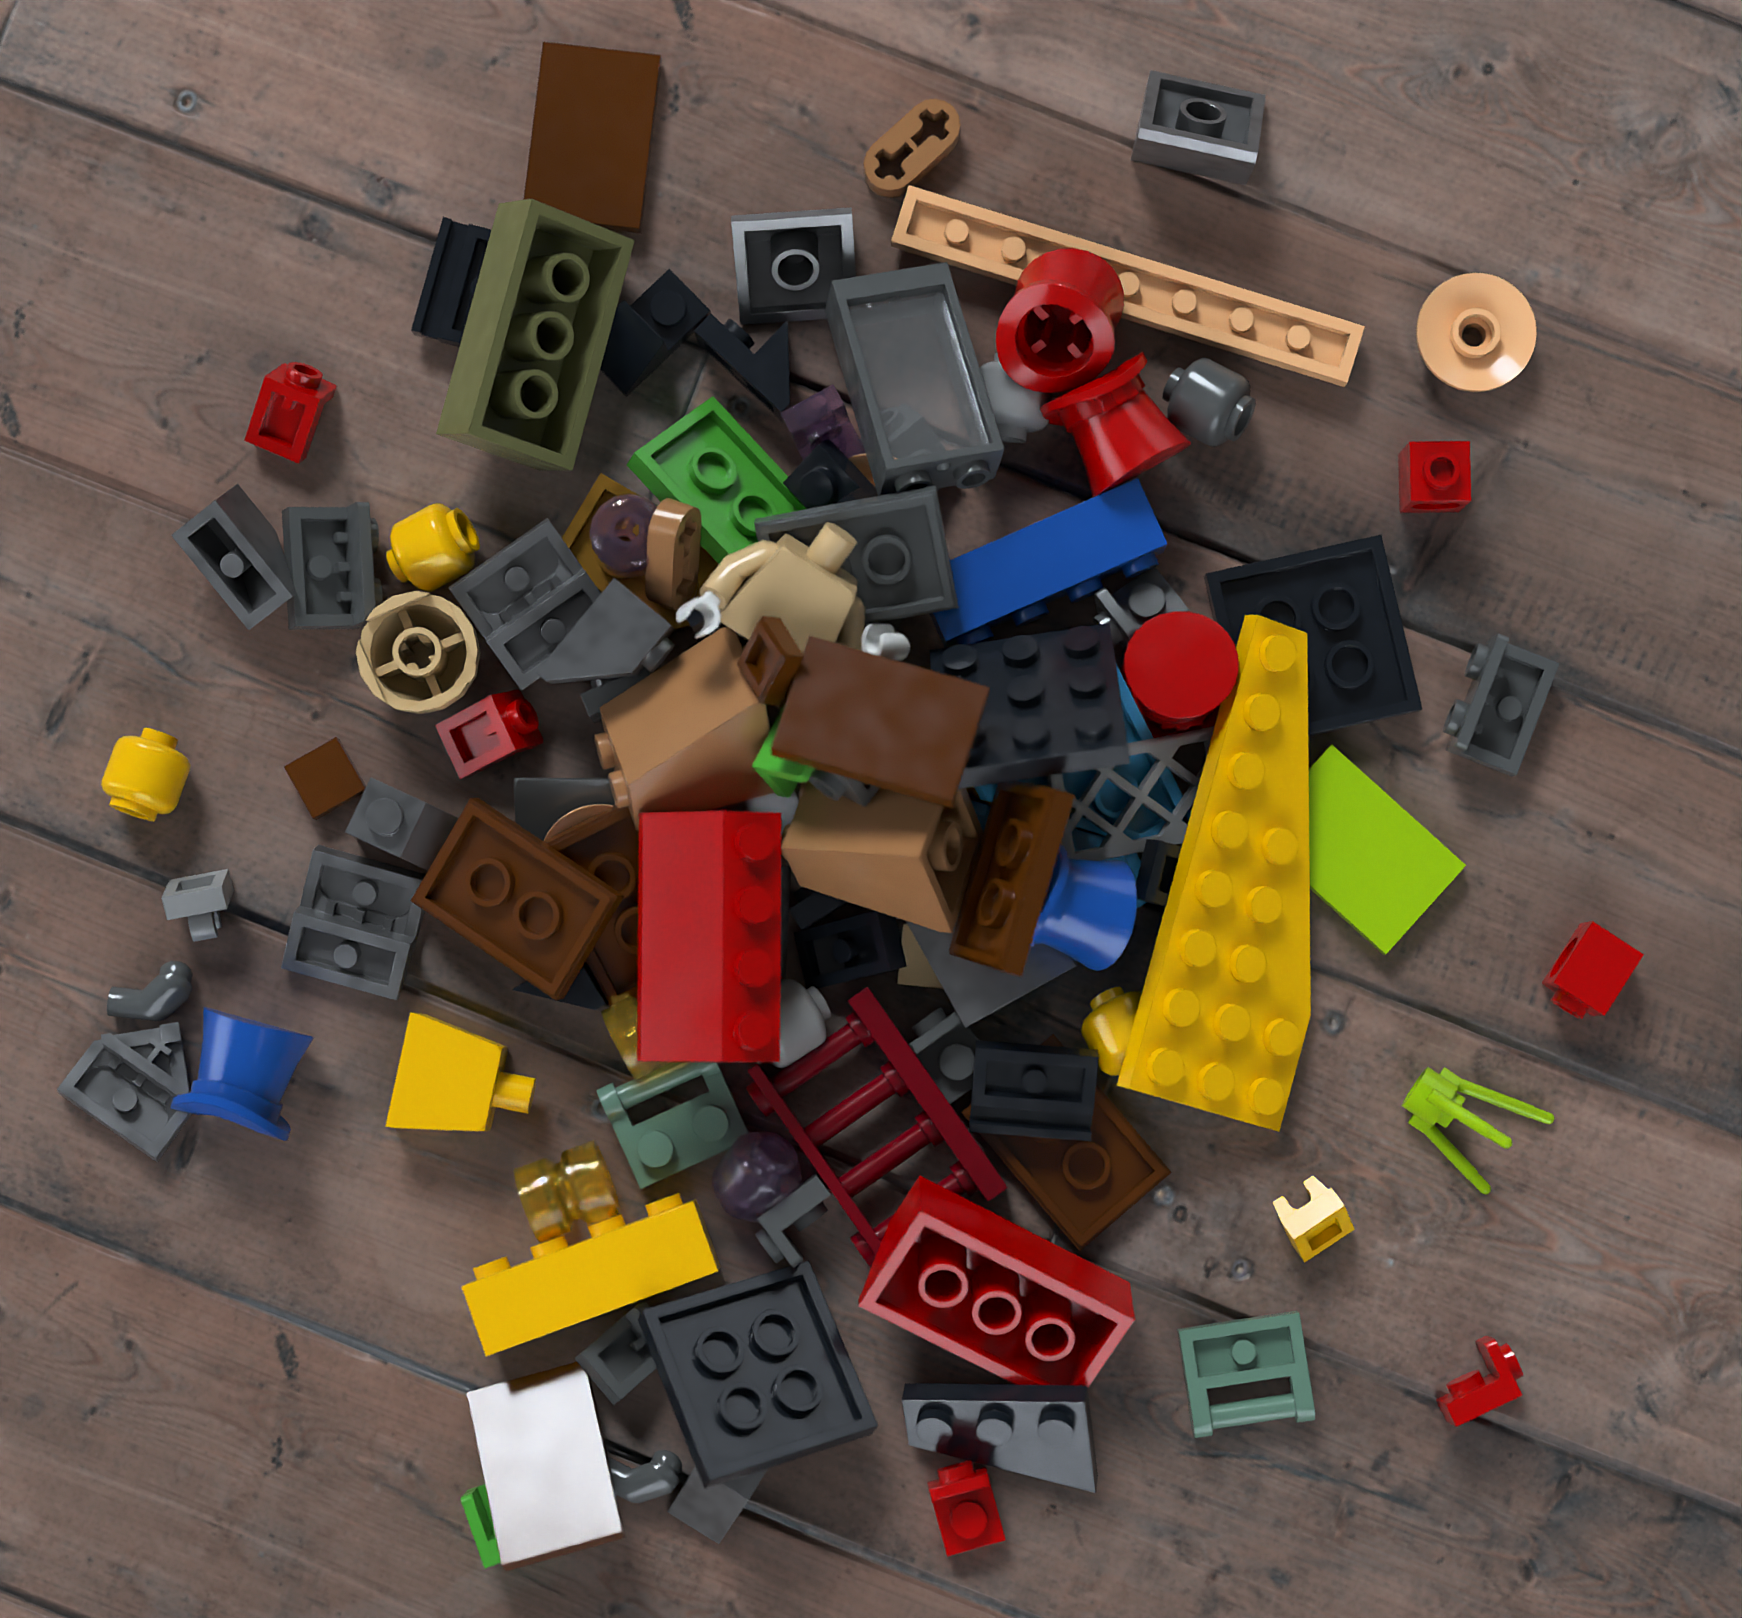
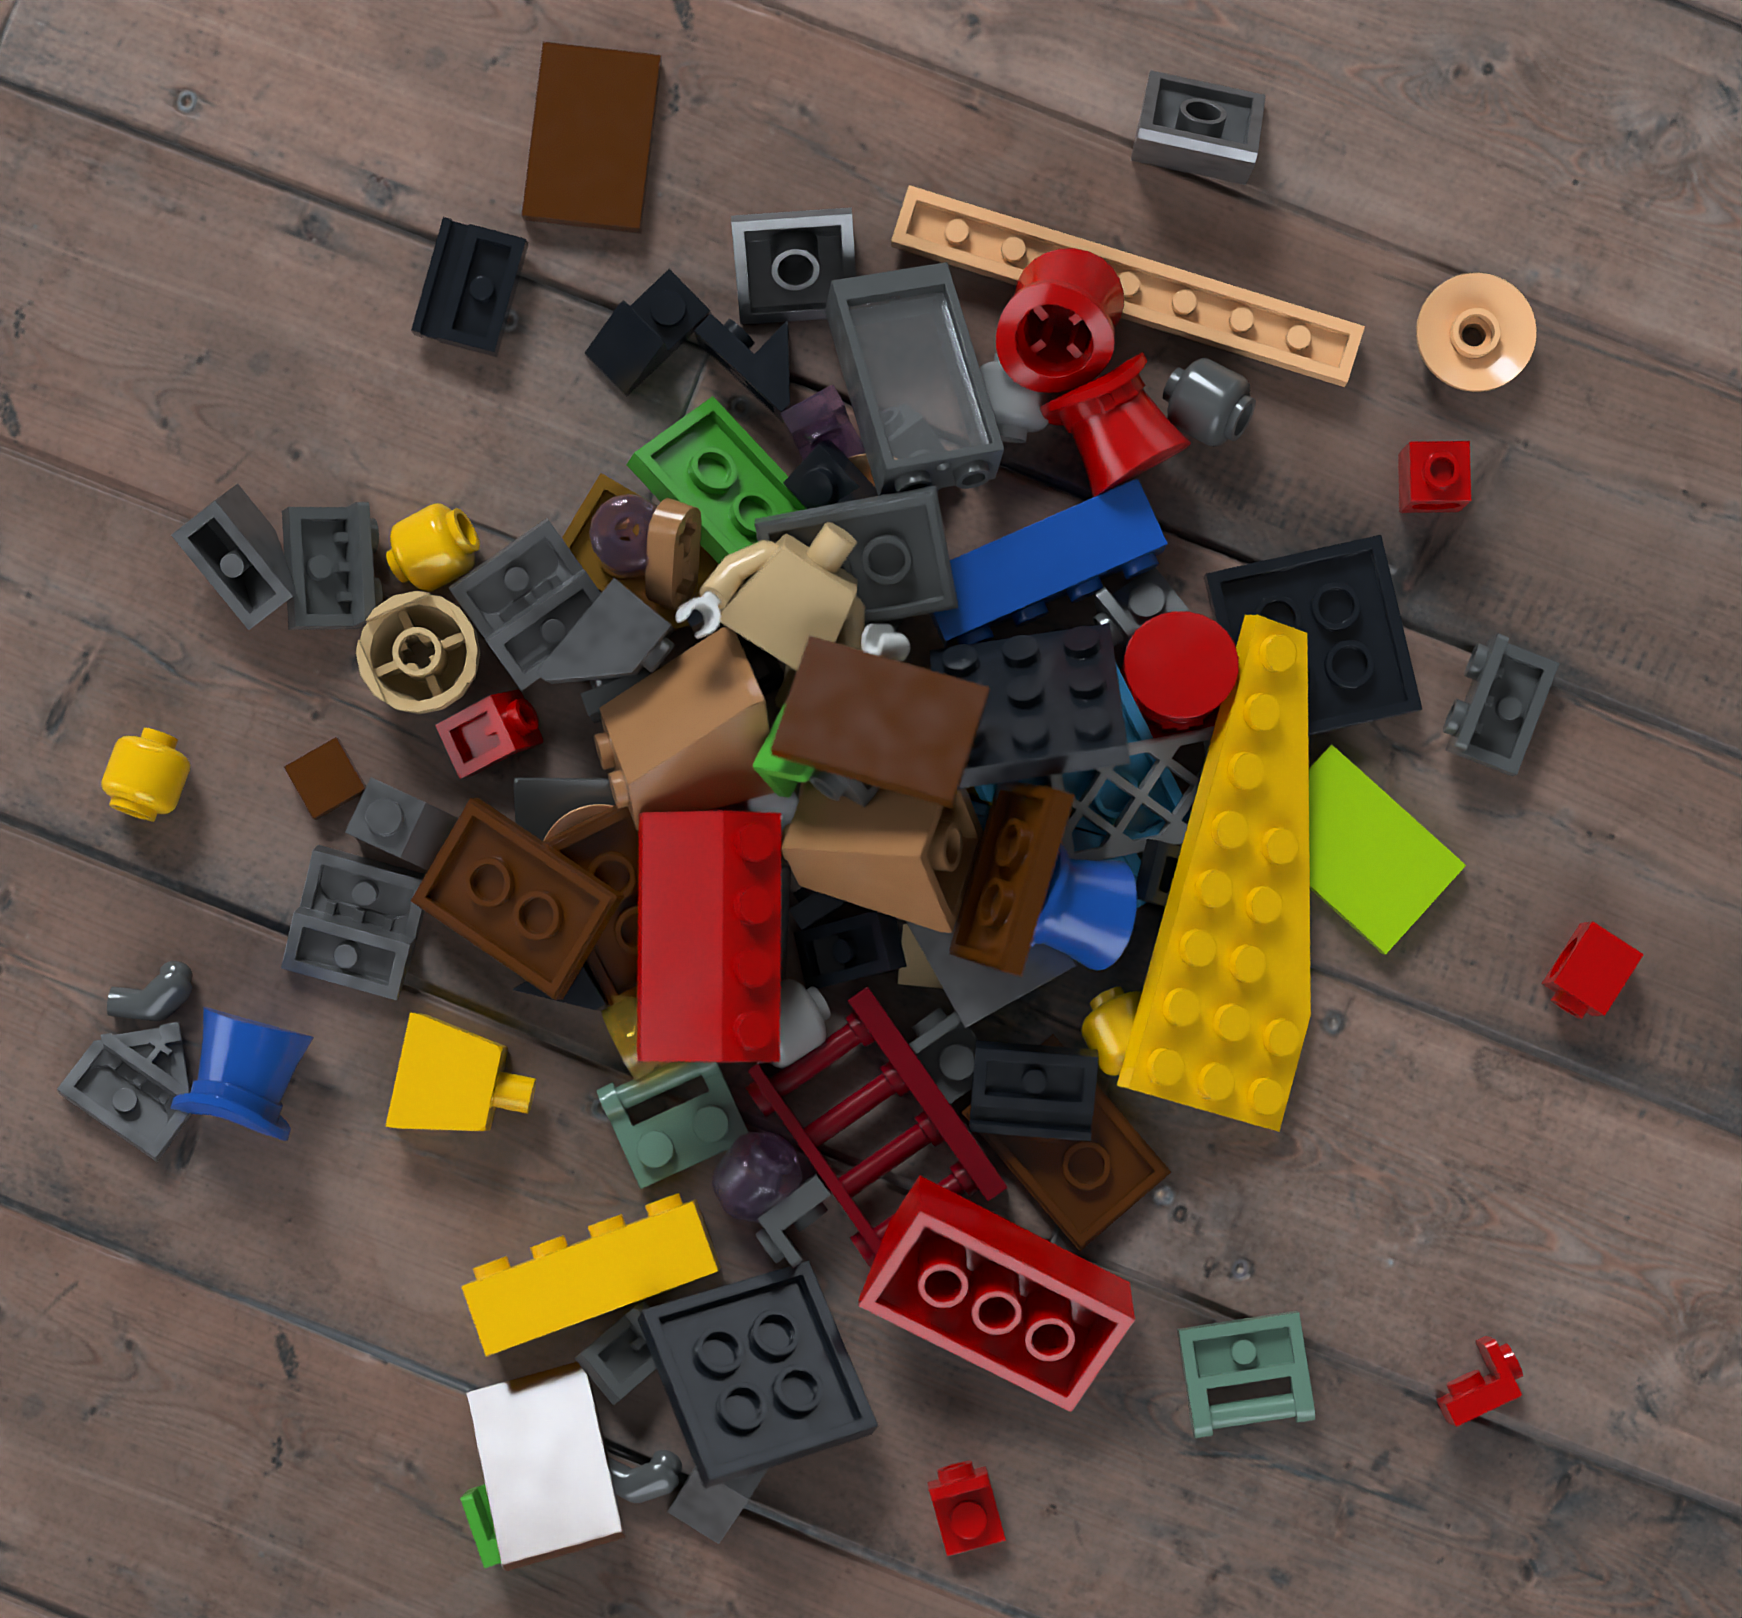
(200, 900): light grey tile -> none
(289, 410): red bracket -> none
(535, 336): olive brick -> none
(566, 1191): clear yellow wheel -> none
(770, 660): reddish brown tile -> none
(902, 138): medium nougat beam -> none
(1008, 1427): wing -> none
(1316, 1223): yellow tile -> none
(1436, 1100): lime plant -> none

